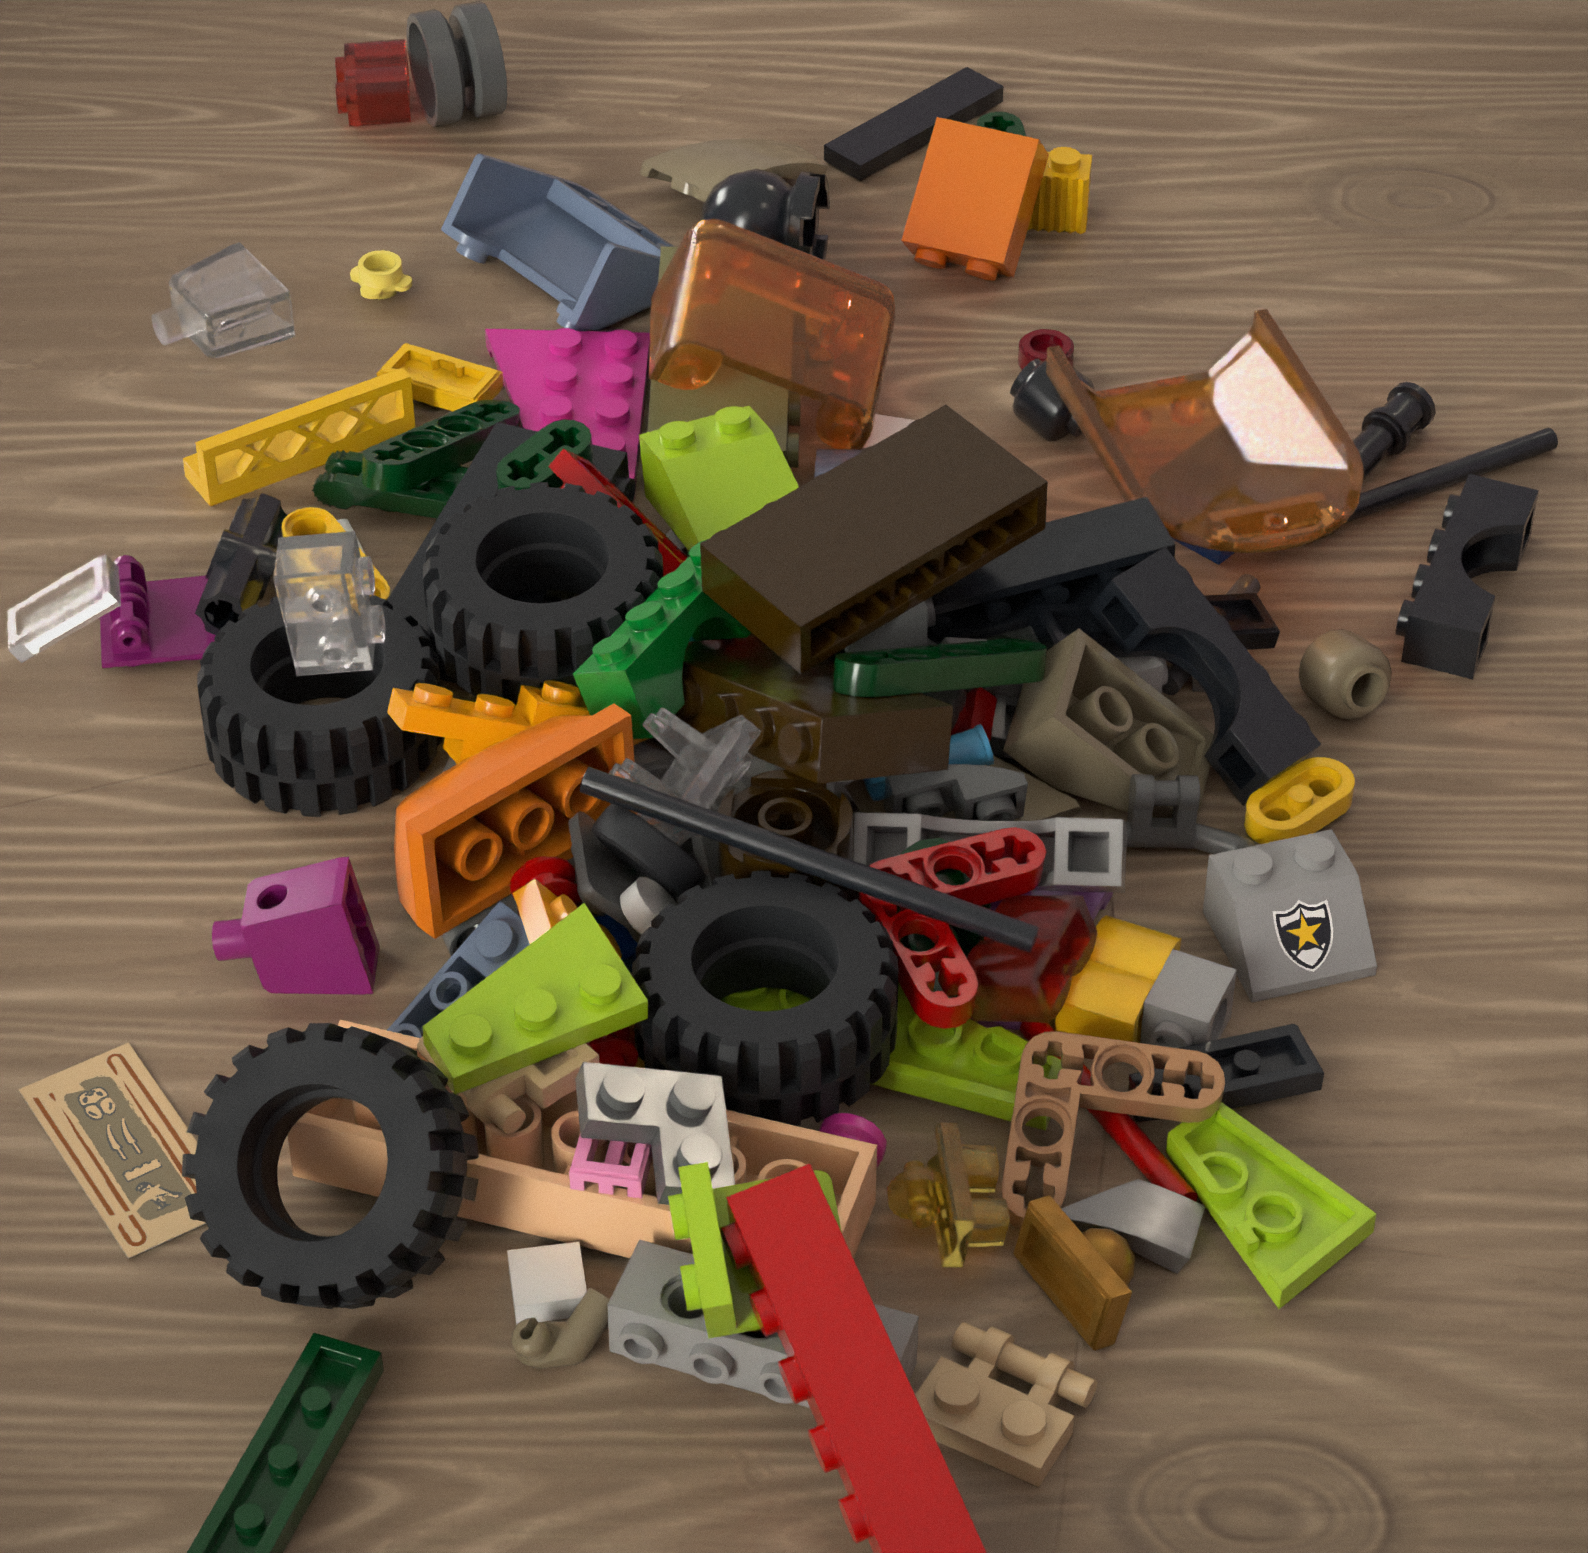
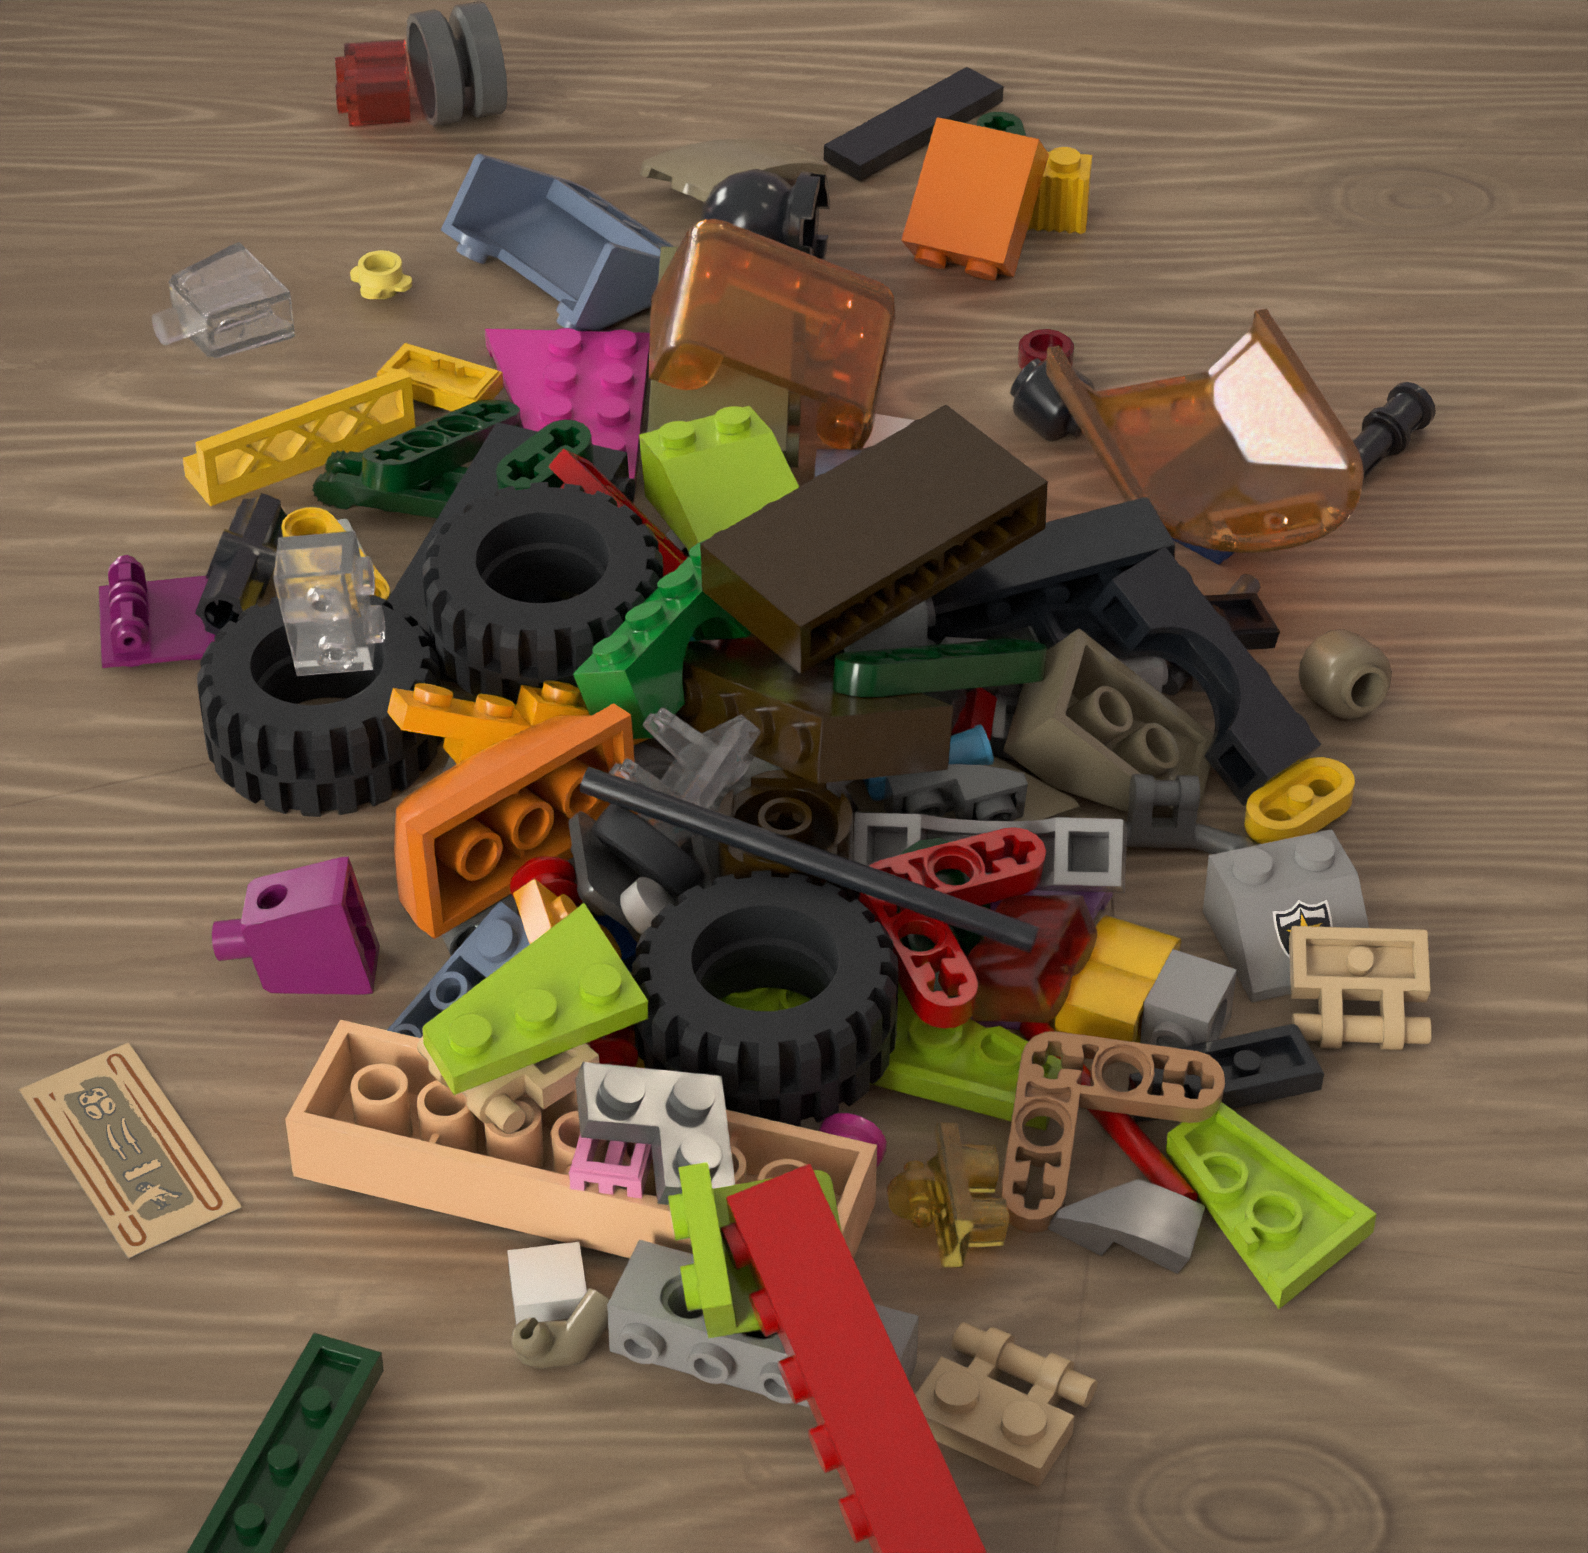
(63, 608): clear tile -> none
(242, 1147): black tyre -> none
(1078, 1270): pearl gold tile -> none
(1360, 966): none -> tan plate
(1450, 613): black arch -> none
(1454, 472): black bar -> none

